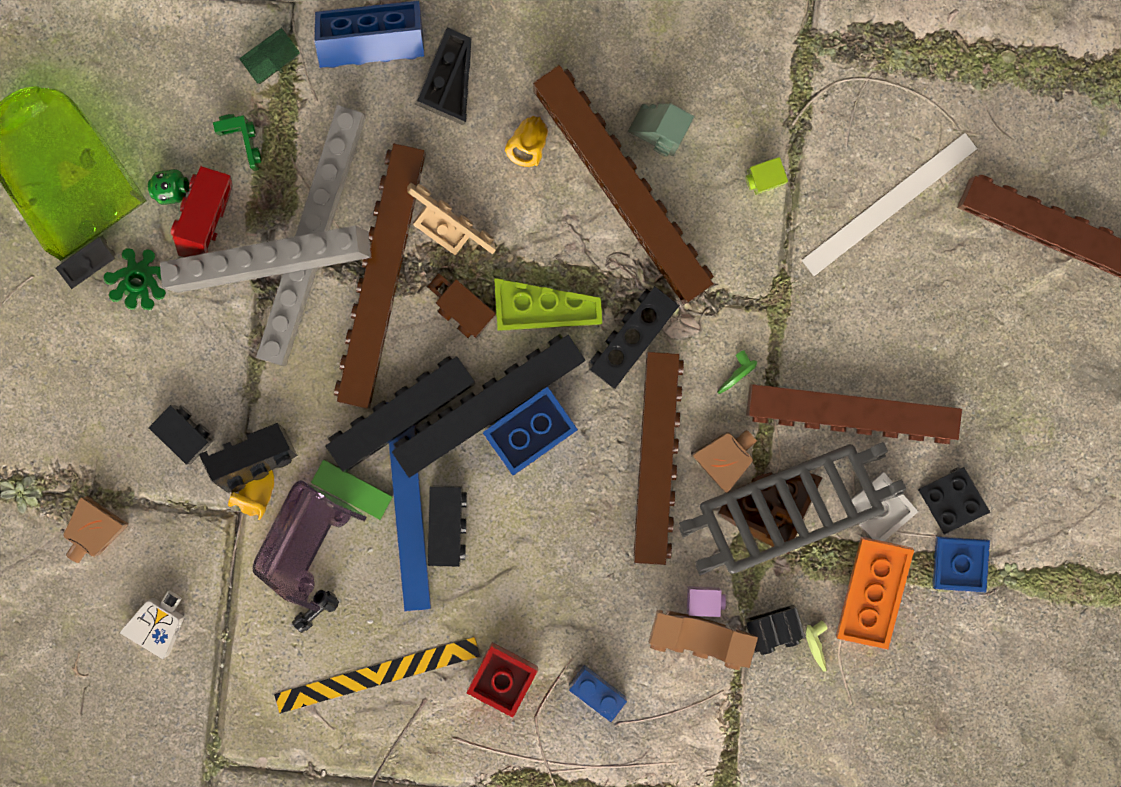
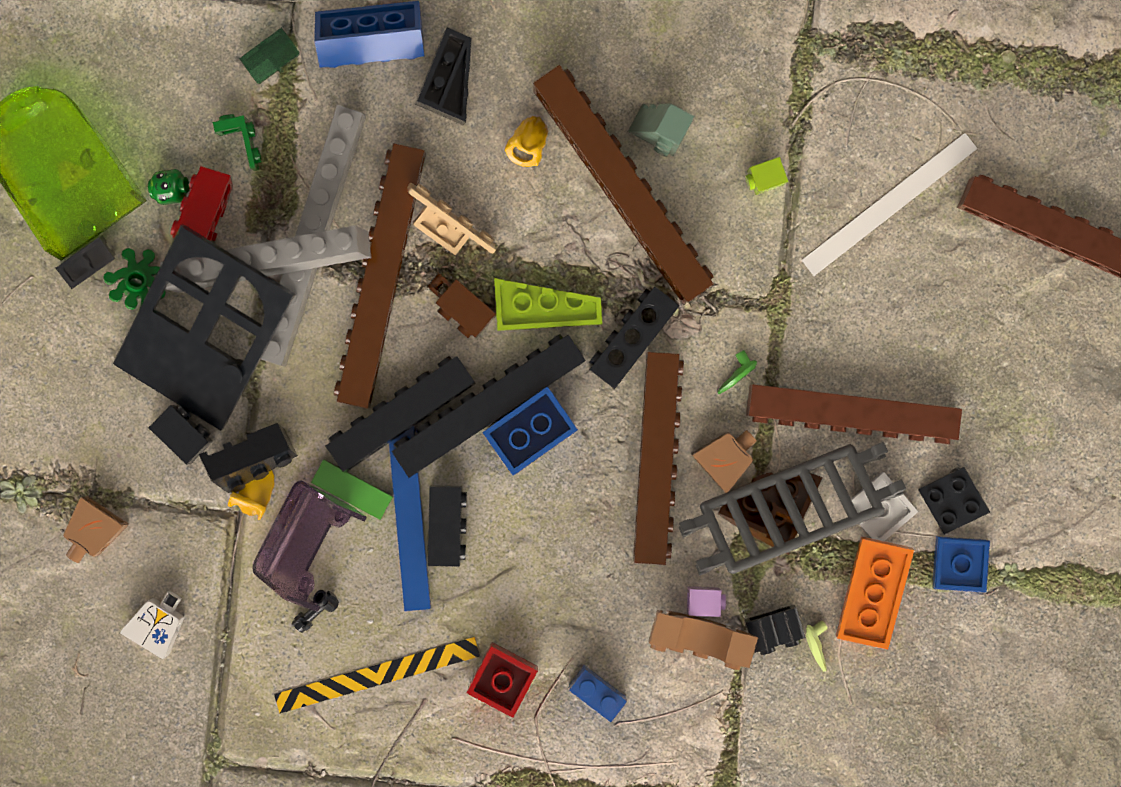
(182, 360): none -> black door

